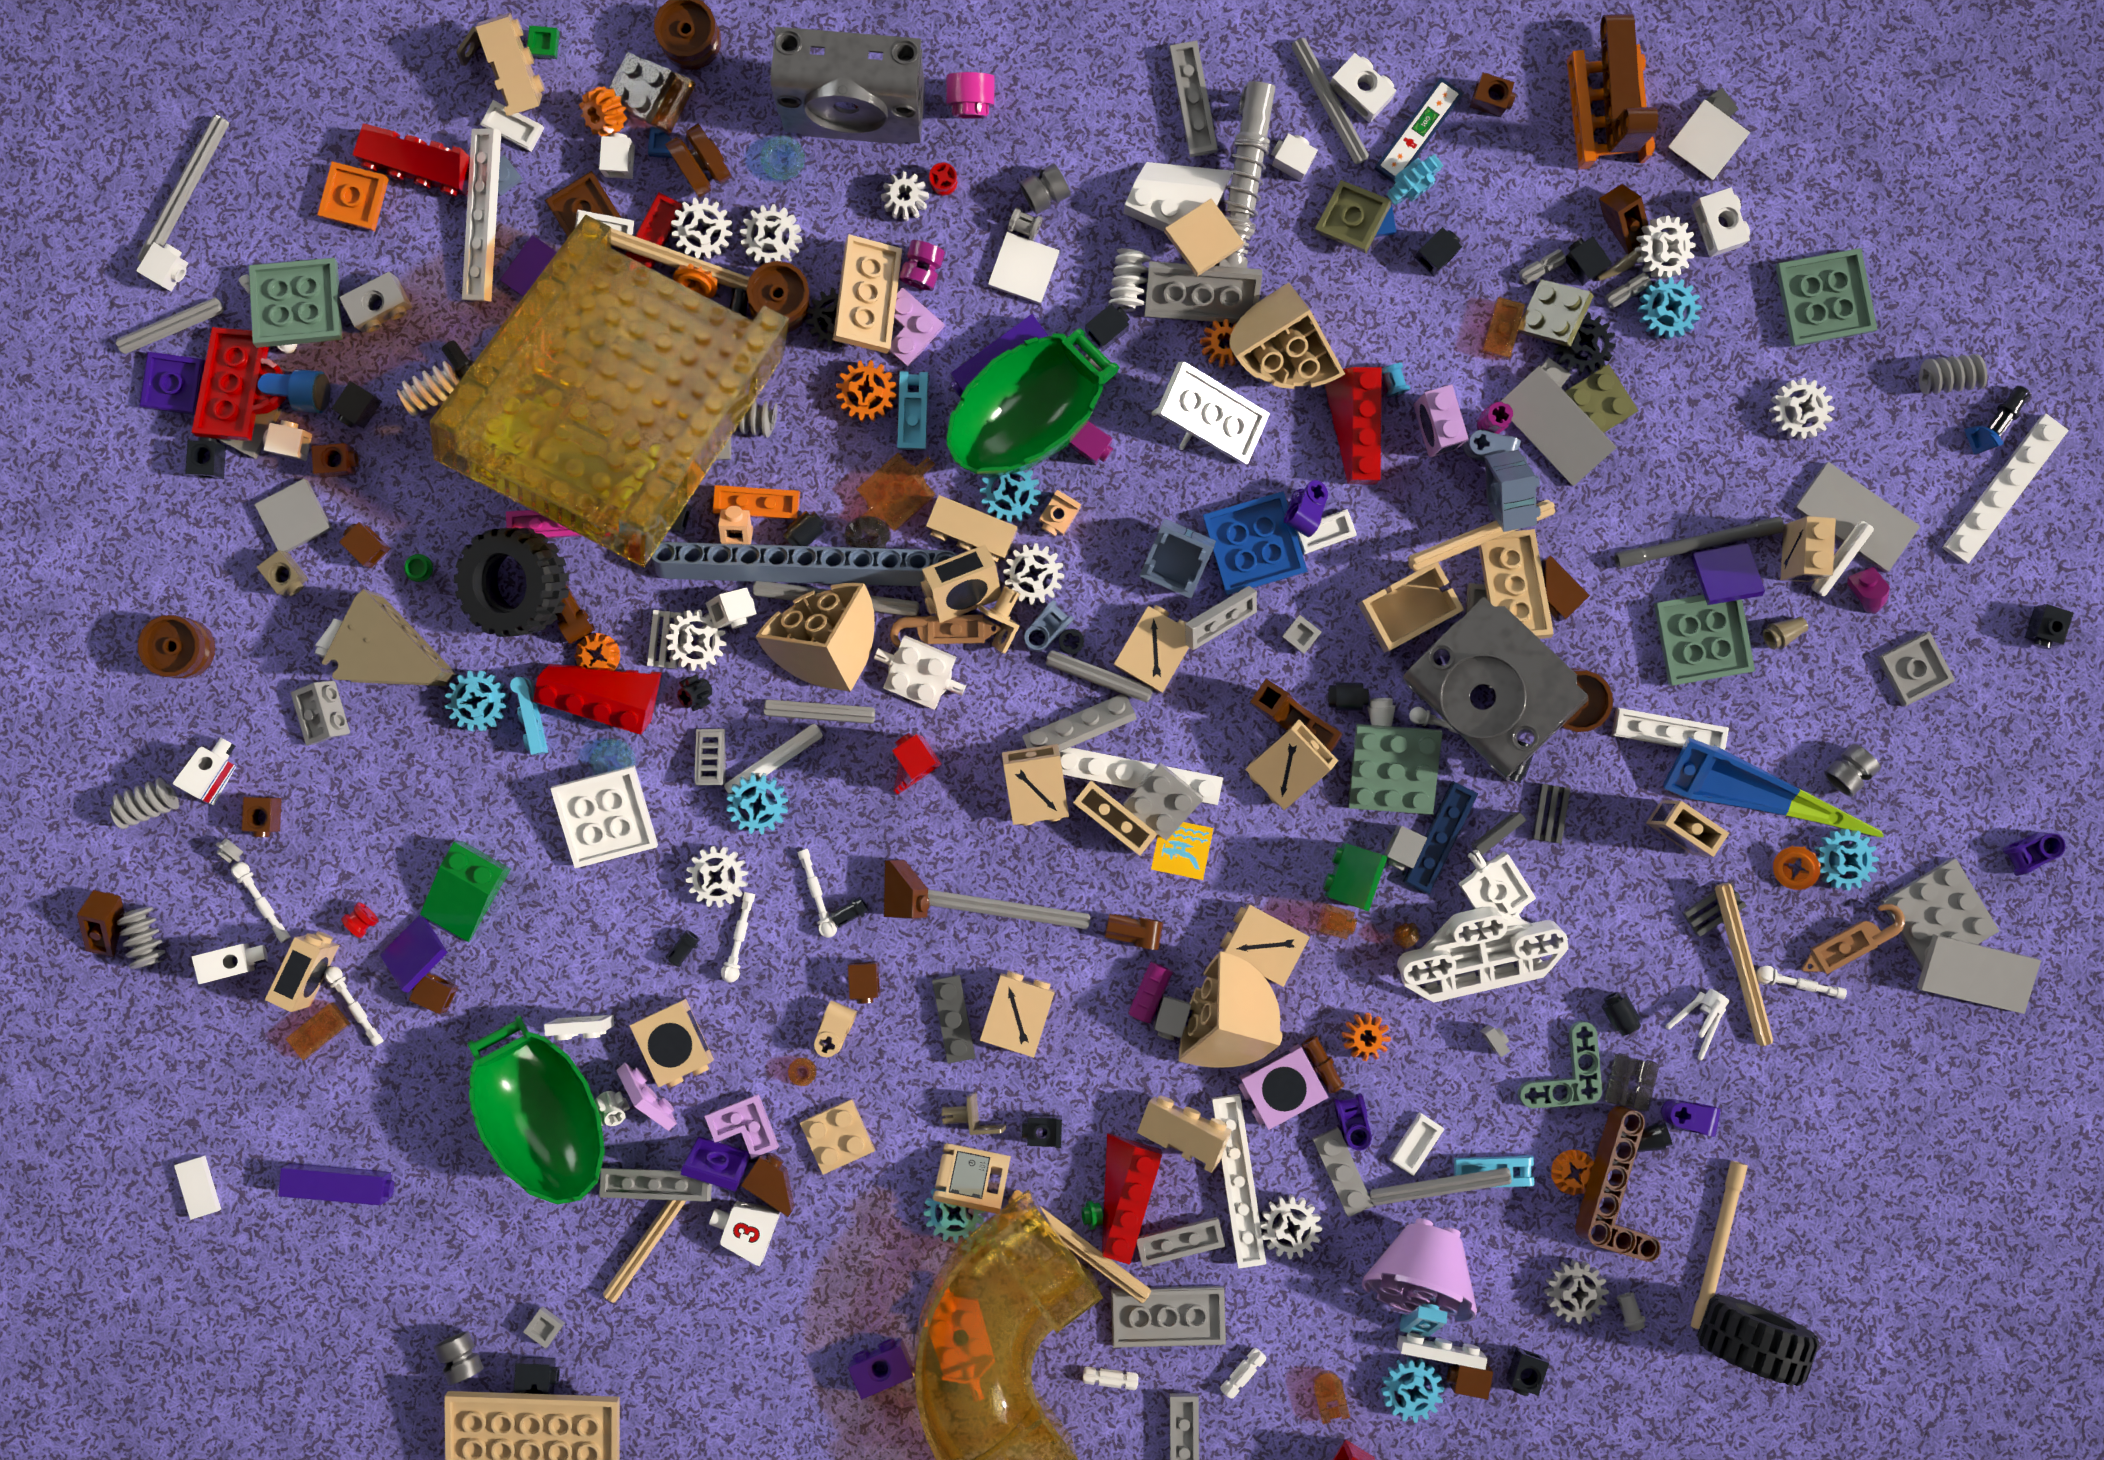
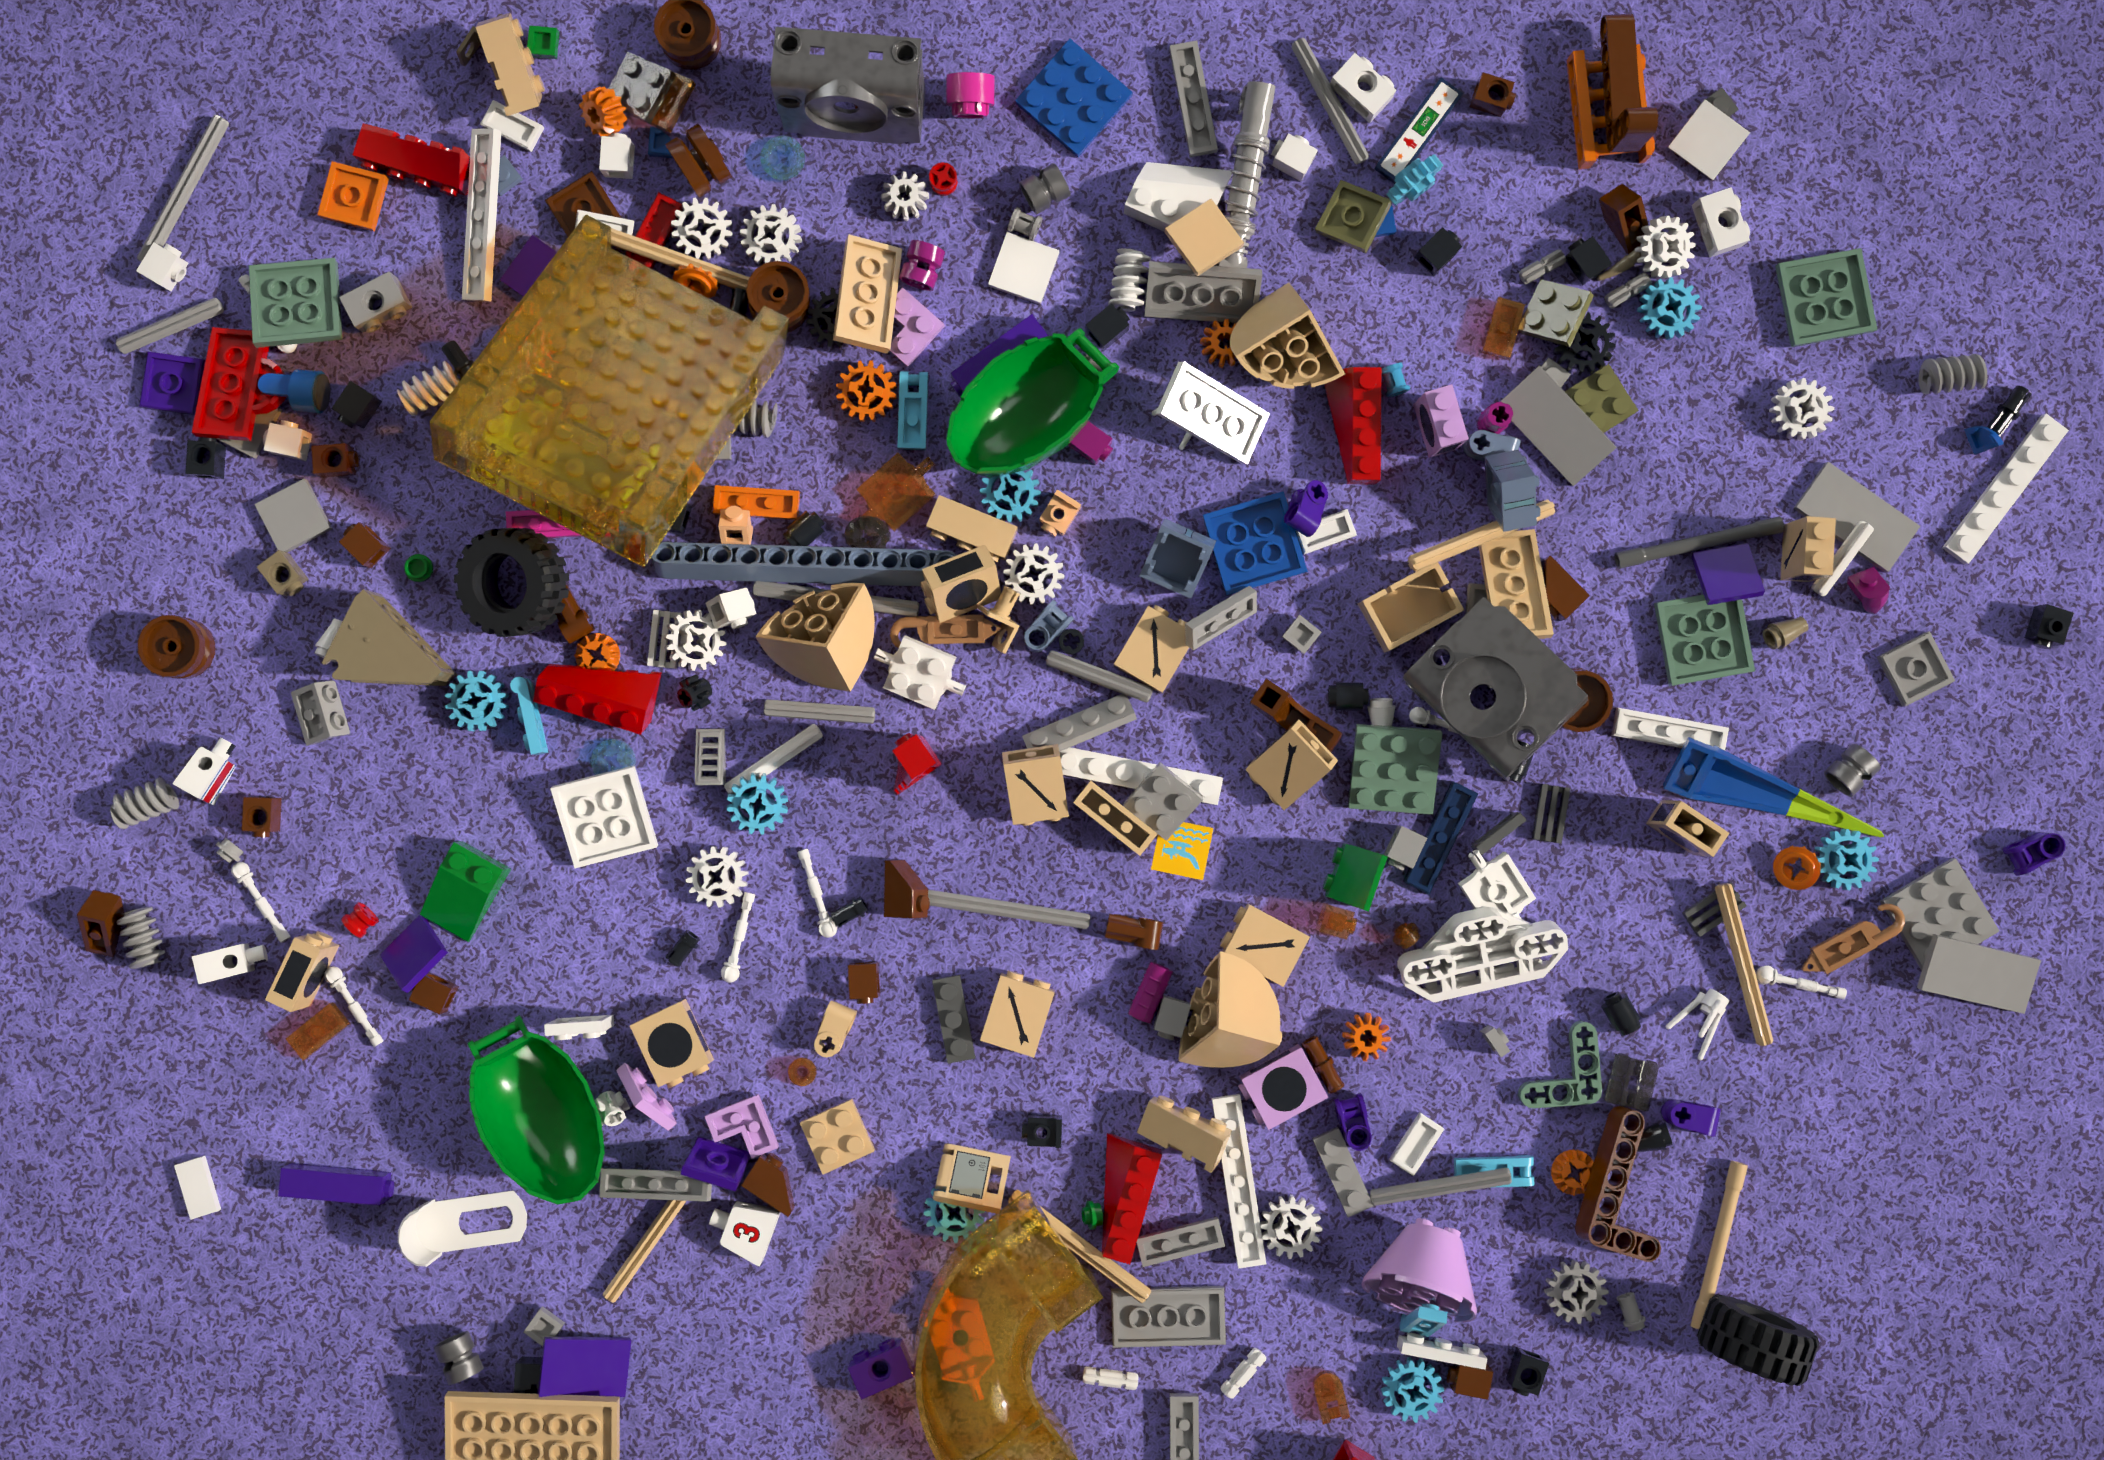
(436, 1227): none -> white piece
(584, 1366): none -> dark purple tile
(969, 1115): dark tan bracket -> none
(1073, 97): none -> blue plate

